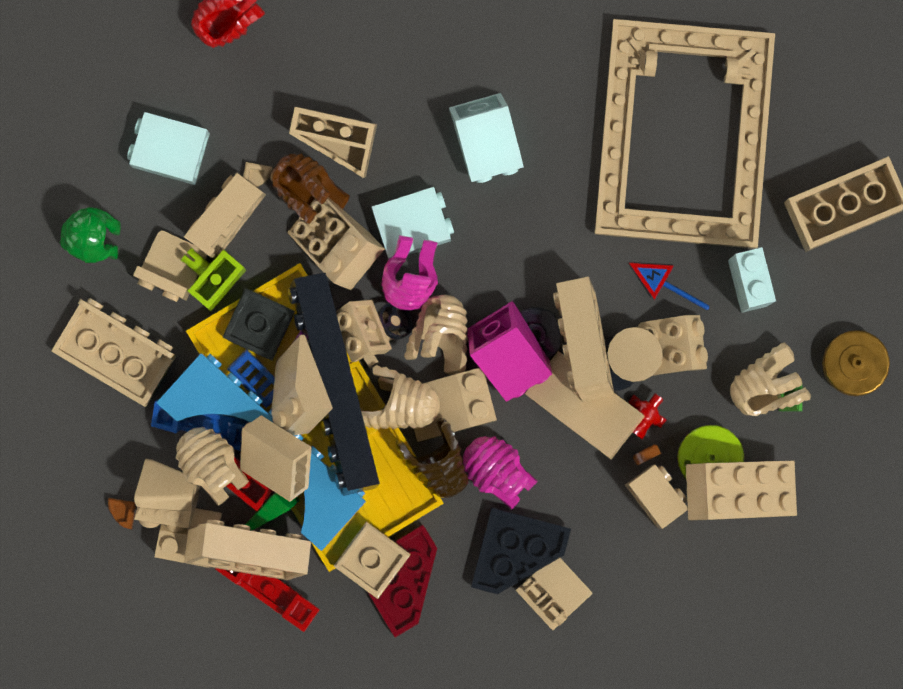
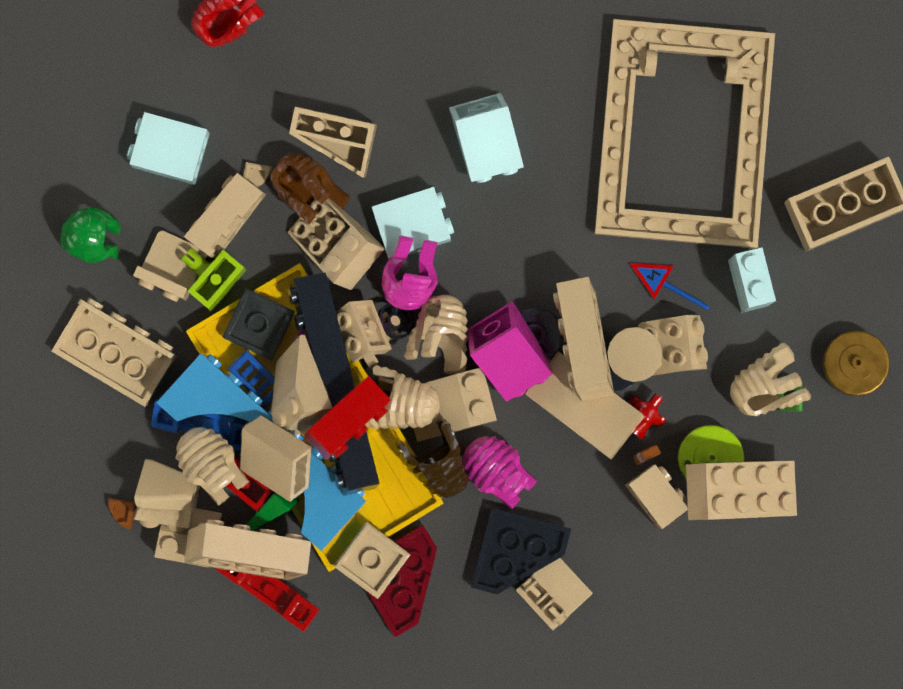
(348, 419): none -> red brick

